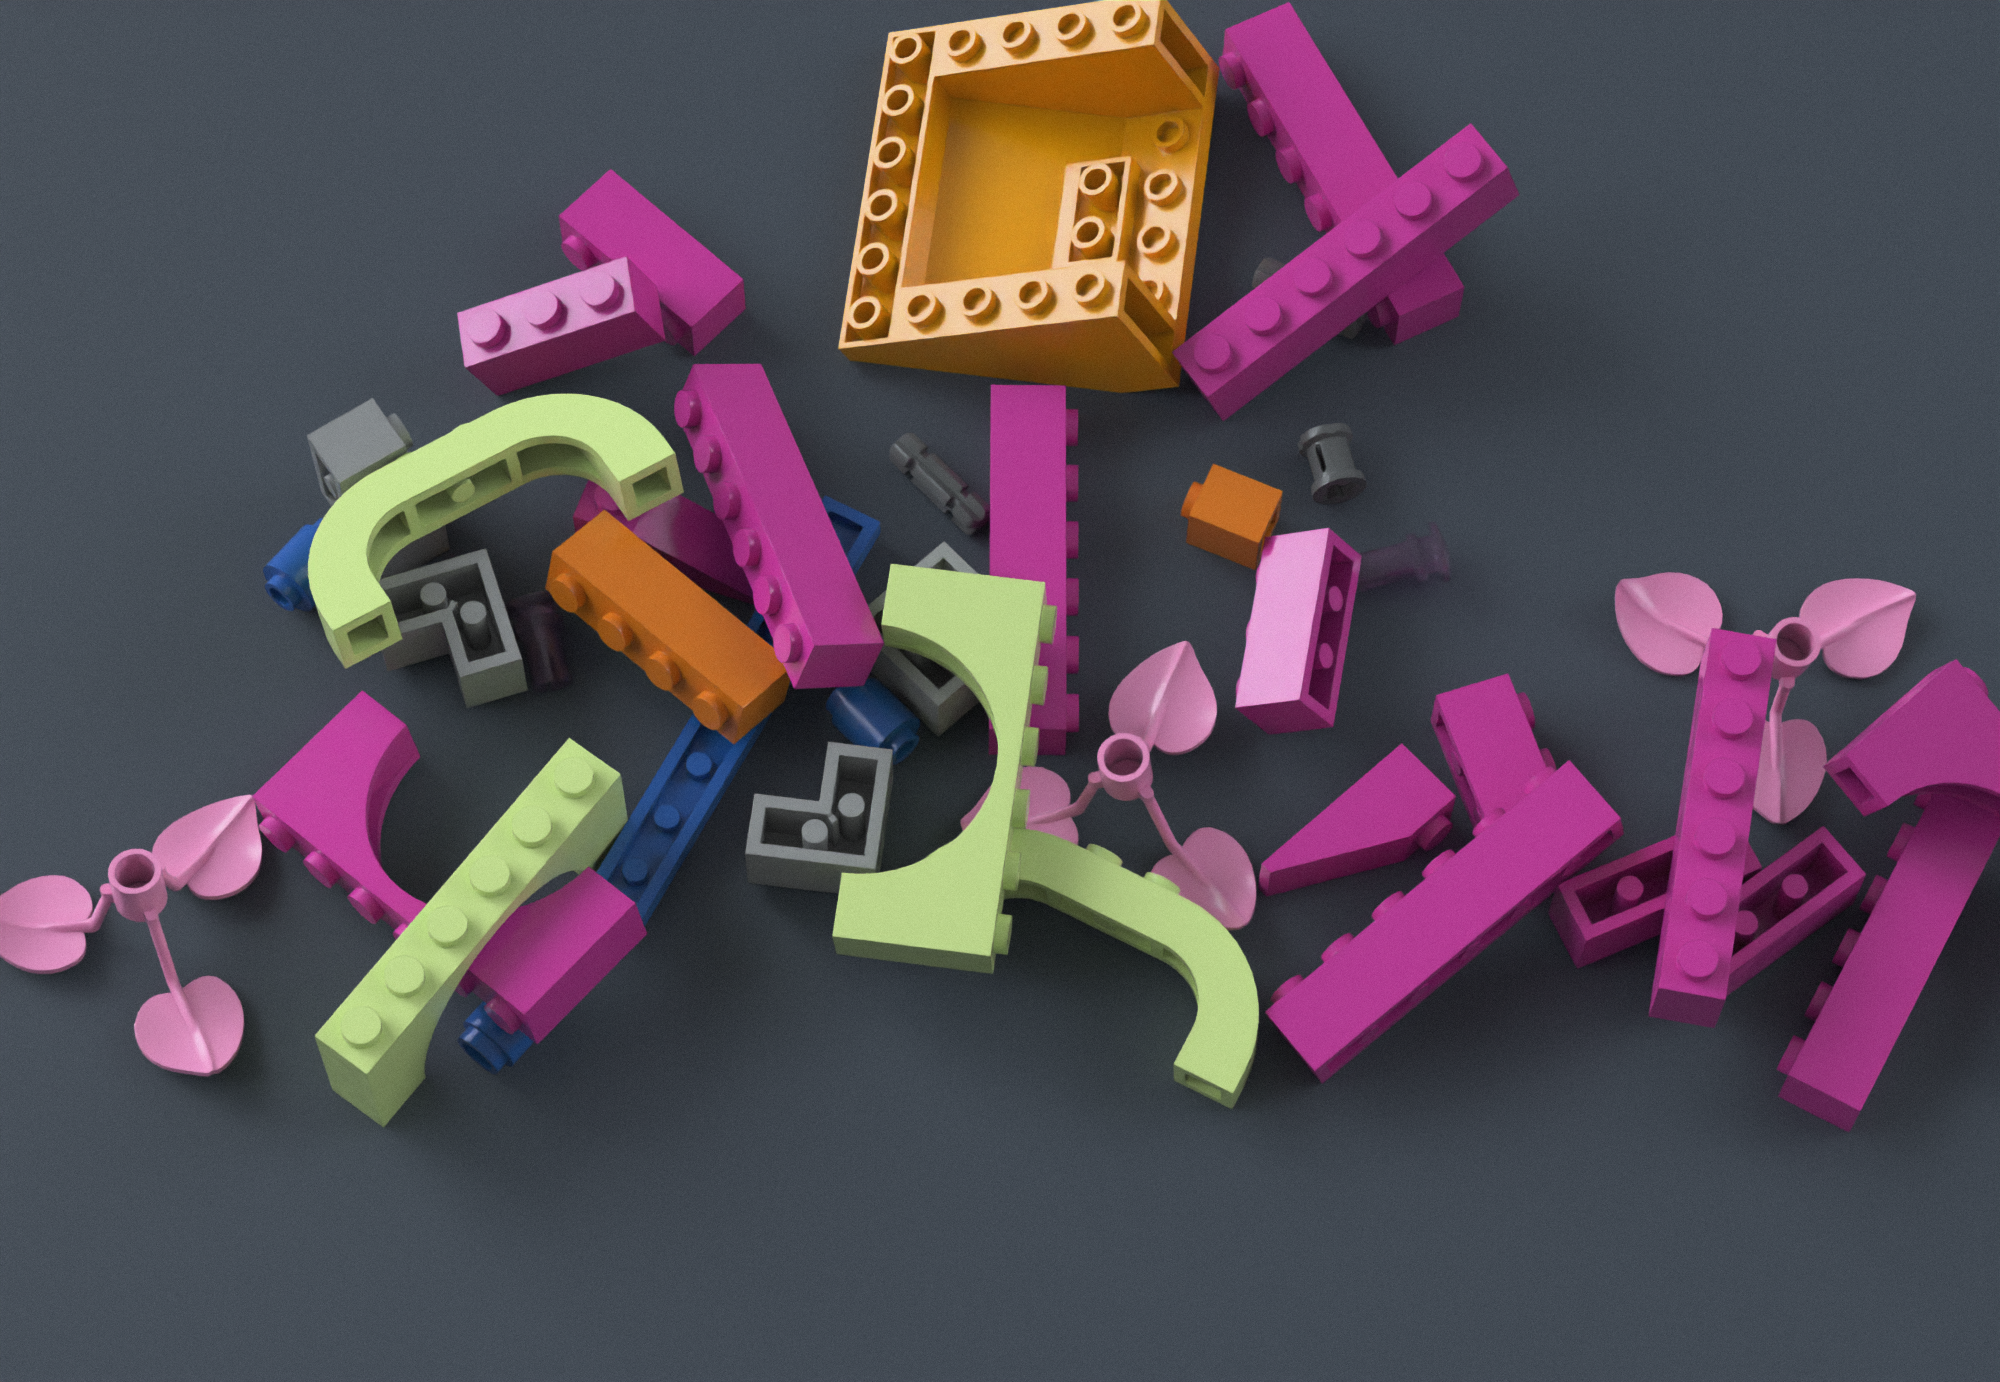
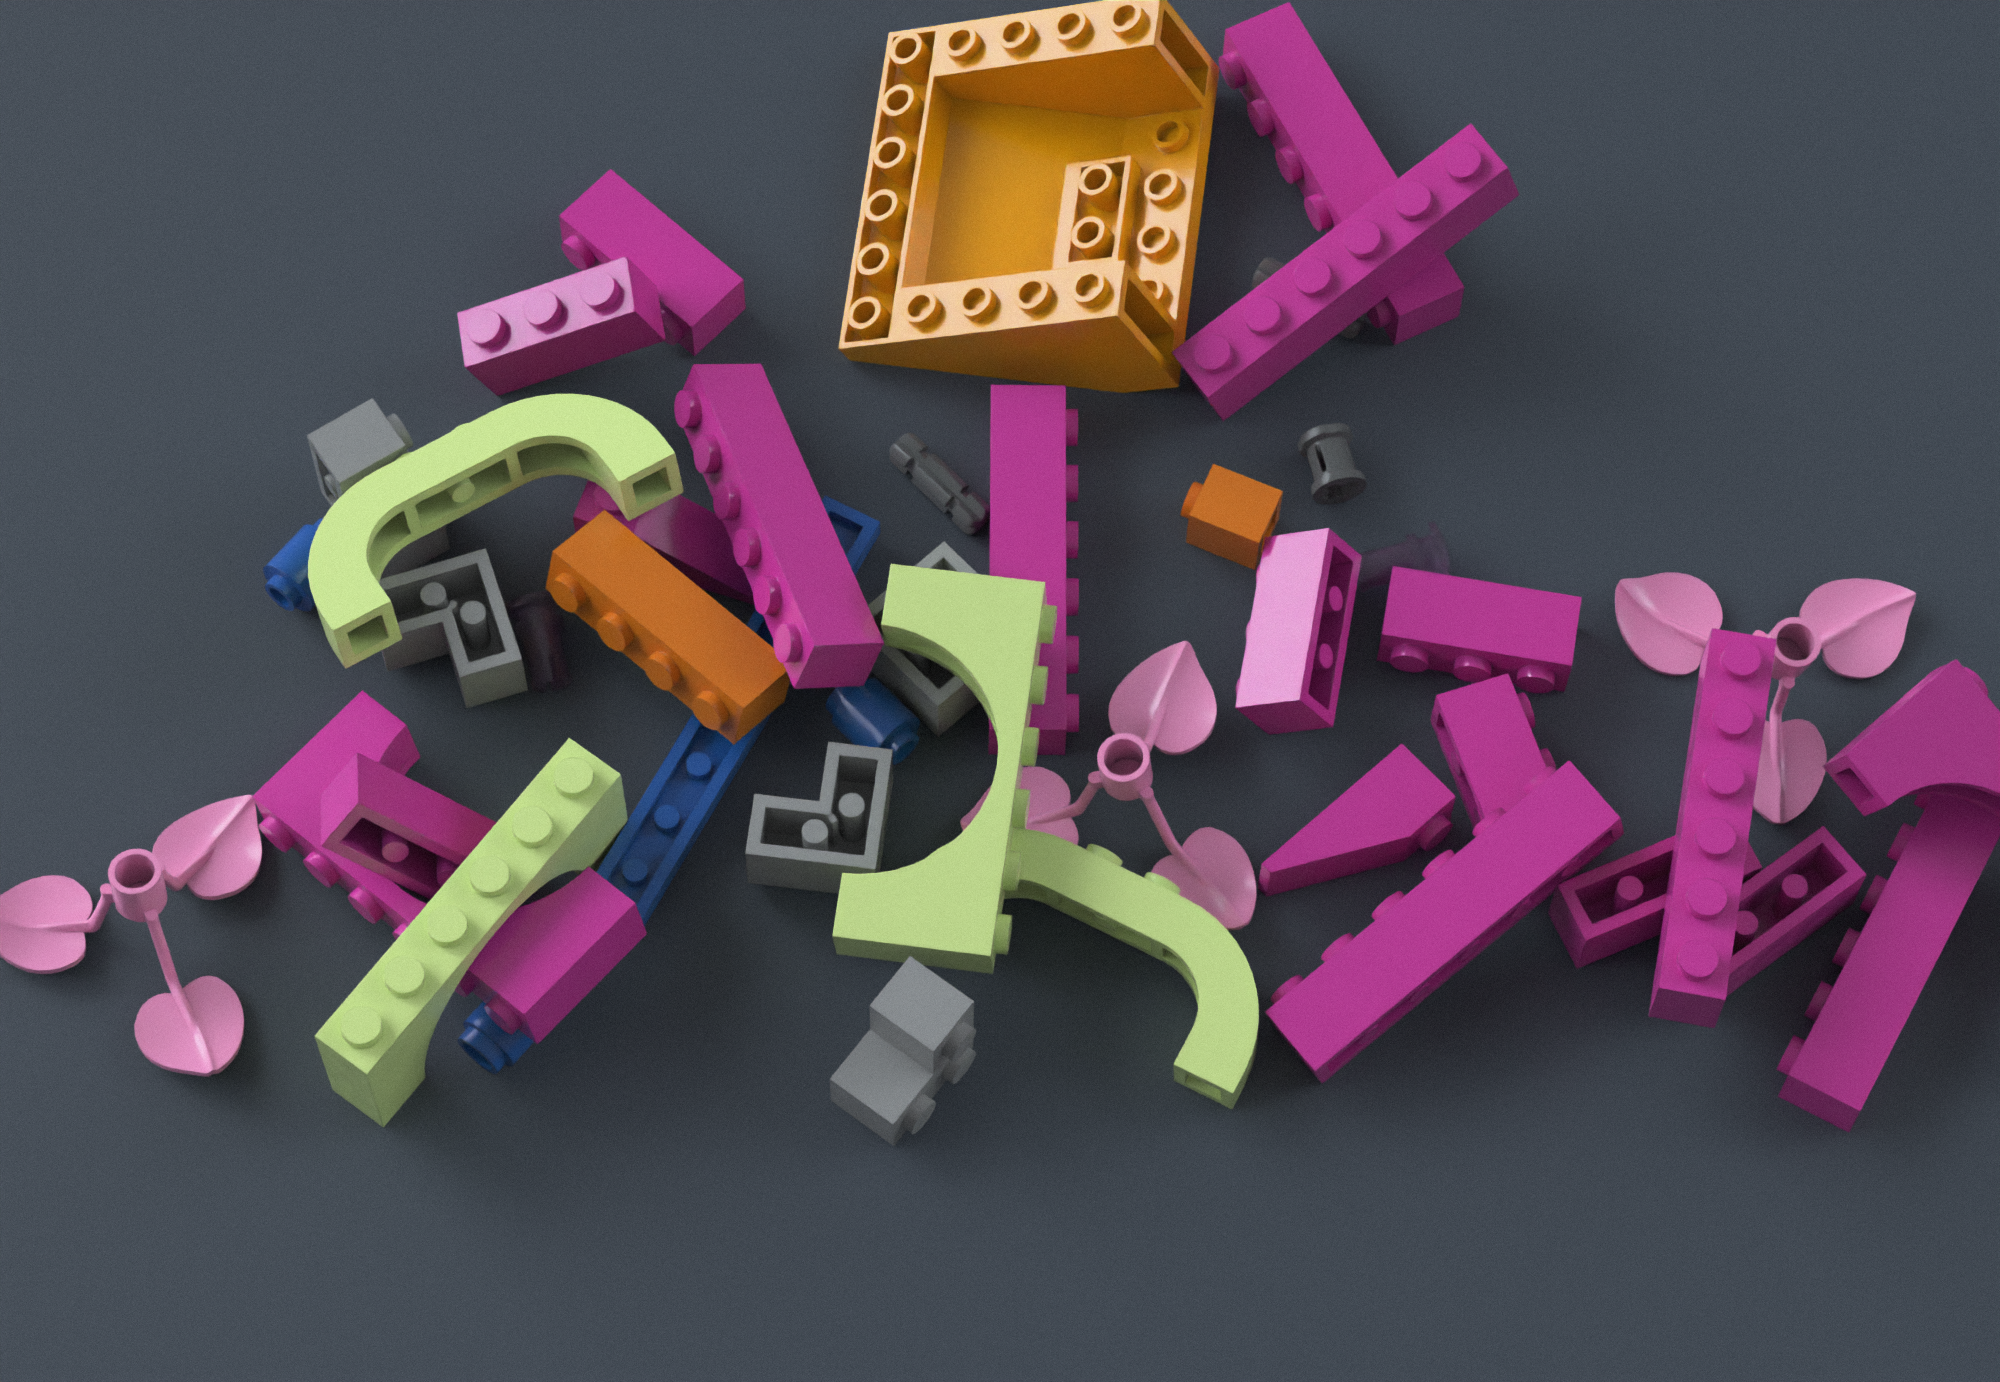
(397, 826): none -> dark pink brick
(914, 1044): none -> light grey brick
(1479, 629): none -> dark pink brick

